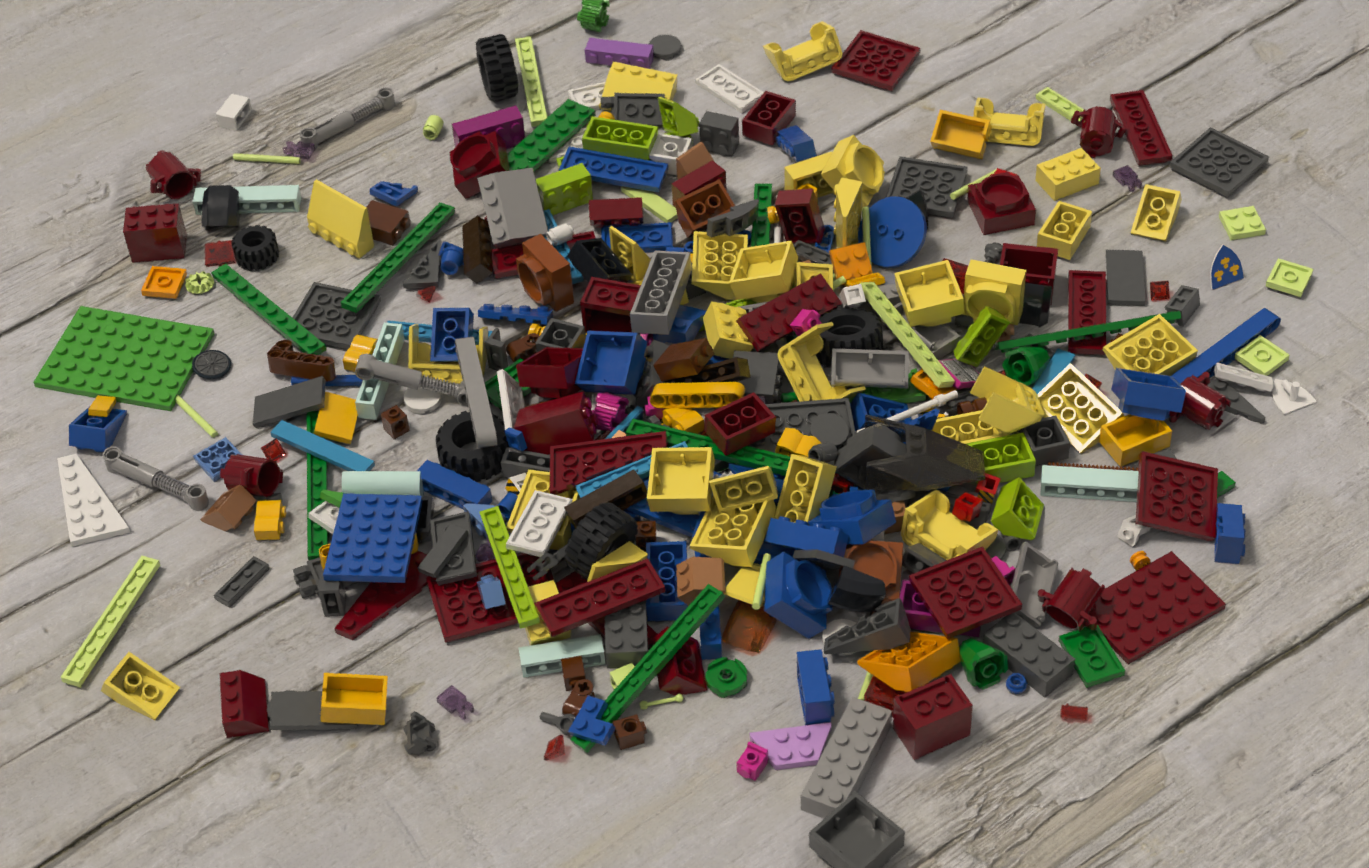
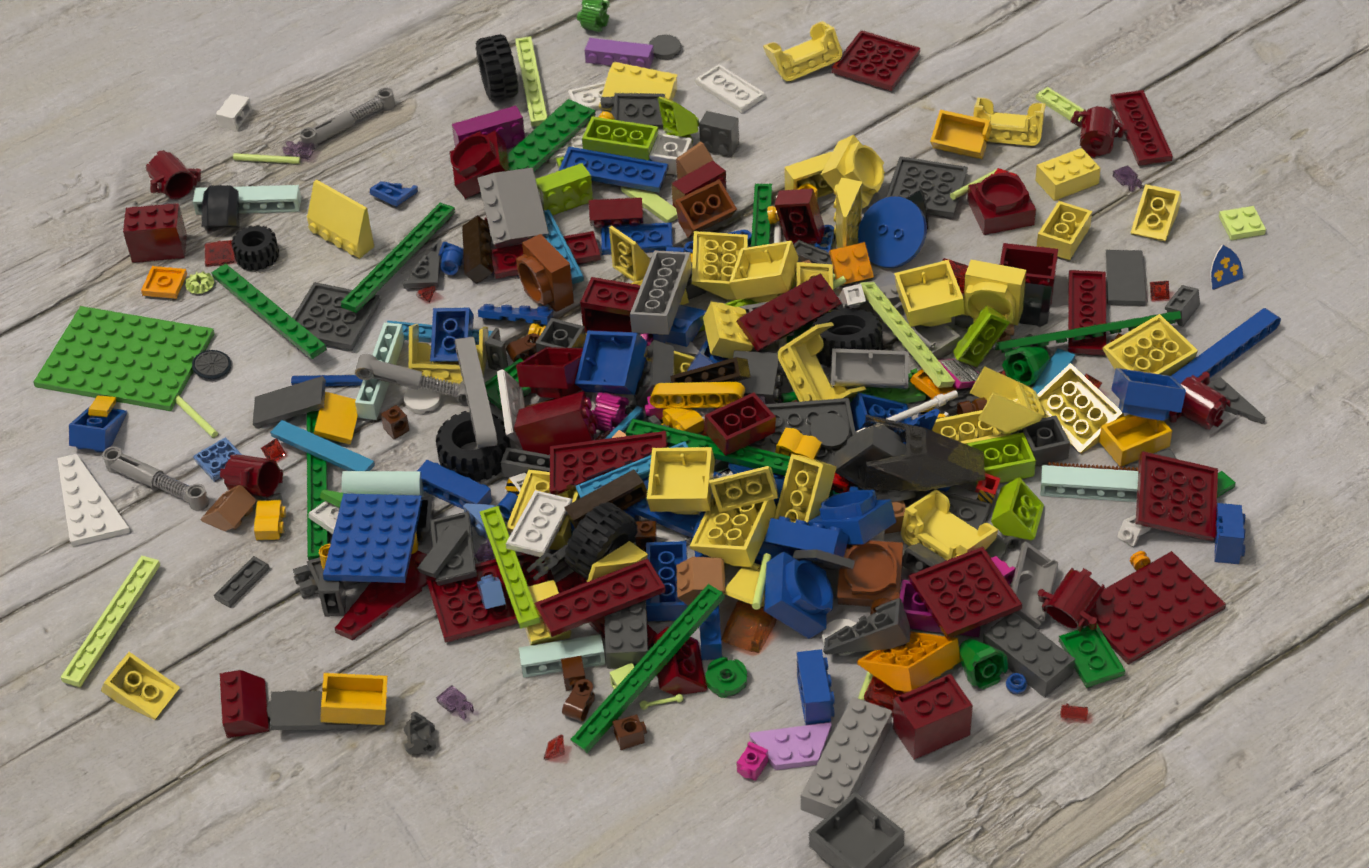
(288, 362): reddish brown beam -> none
(359, 346): yellow brick -> none
(387, 222): reddish brown brick -> none
(432, 127): yellowish green brick -> none
(515, 439): blue tile -> none
(560, 234): white brick -> none
(563, 722): dark grey plate -> none
(588, 723): blue plate -> none
(597, 260): black brick -> none
(683, 359): reddish brown brick -> none
(735, 221): dark grey slope -> none
(768, 116): dark red brick -> none
(796, 143): blue brick -> none
(804, 321): dark pink brick -> none
(823, 452): dark grey brick -> none
(857, 591): black slope -> none
(866, 230): yellowish green bar -> none
(876, 277): yellow tile -> none
(965, 511): red brick -> none
(993, 252): dark grey piece -> none
(1219, 162): dark grey plate -> none
(1243, 377): white plate -> none
(1261, 356): yellowish green plate -> none
(1289, 277): yellowish green plate -> none
(1290, 396): white shield -> none

